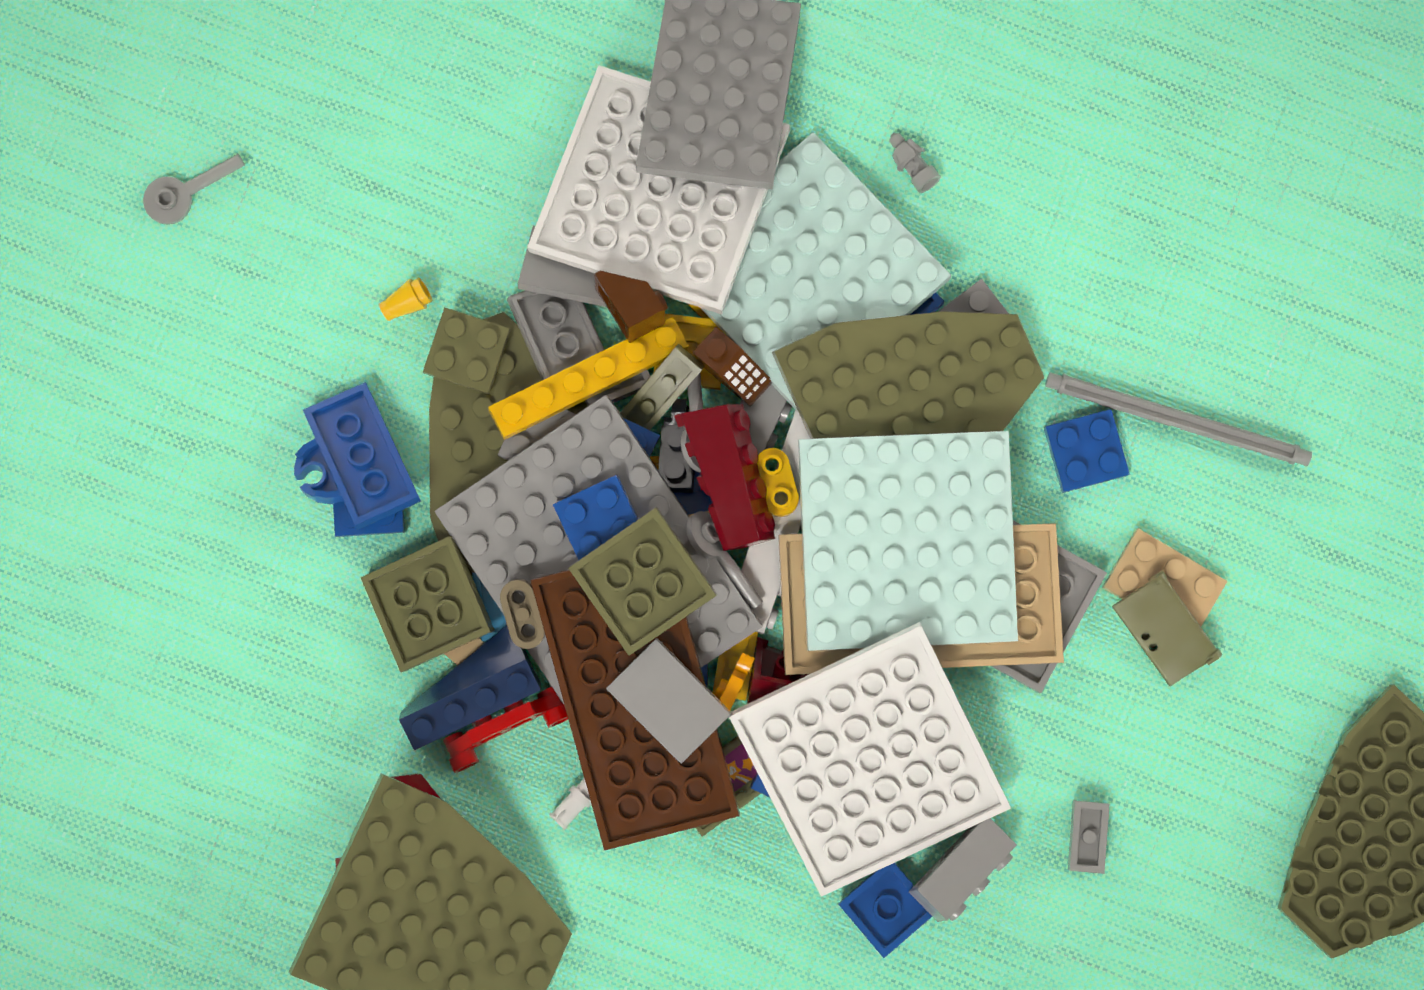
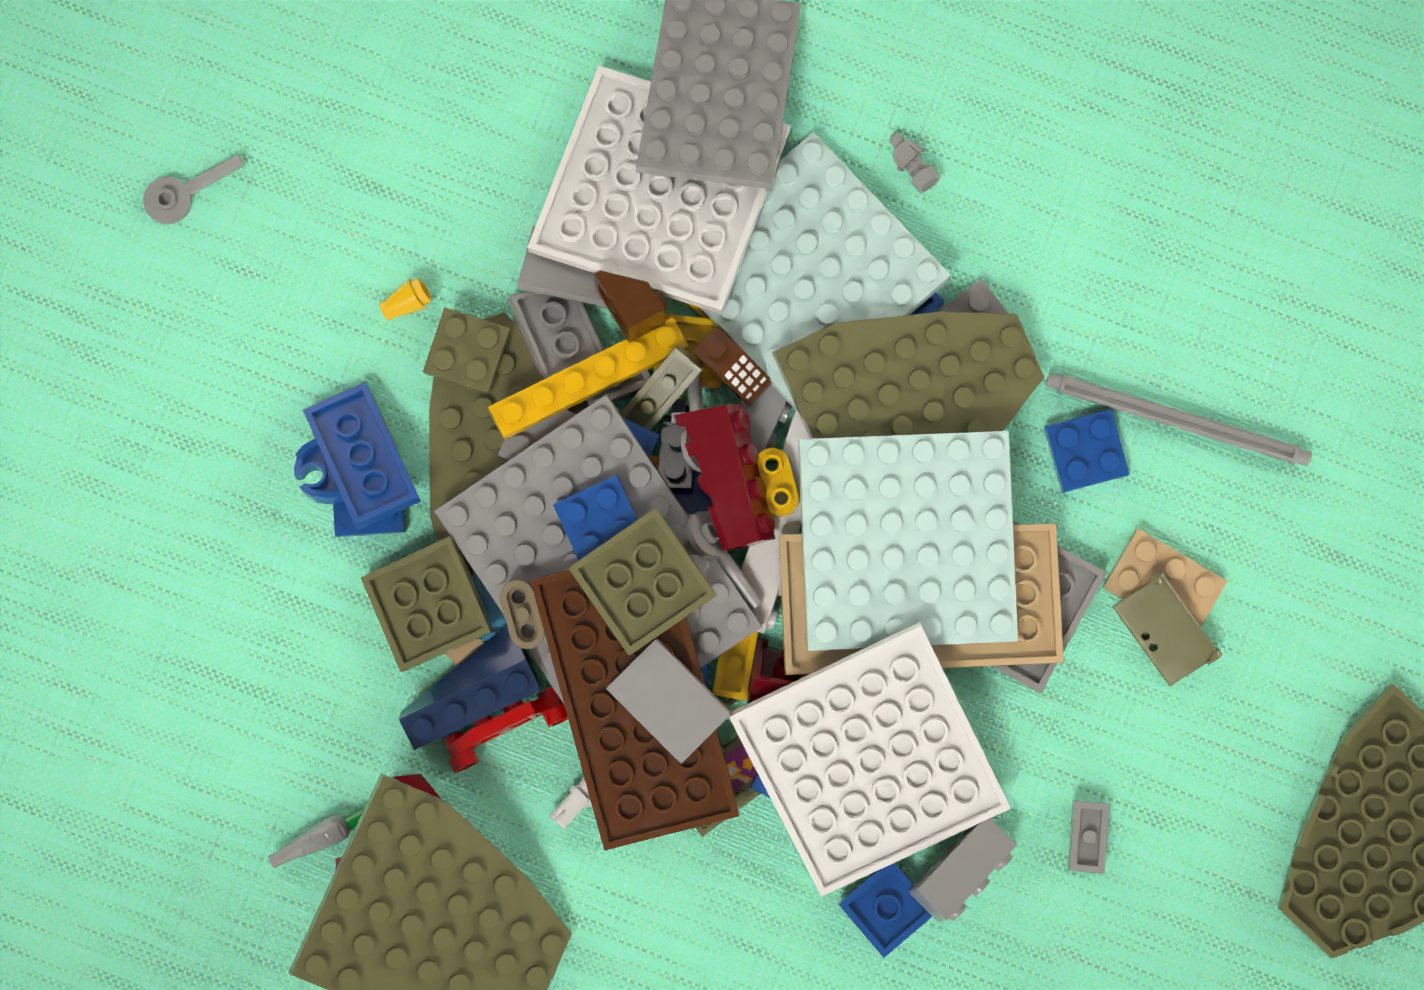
(323, 835): none -> light grey piece
(728, 690): light orange plate -> none

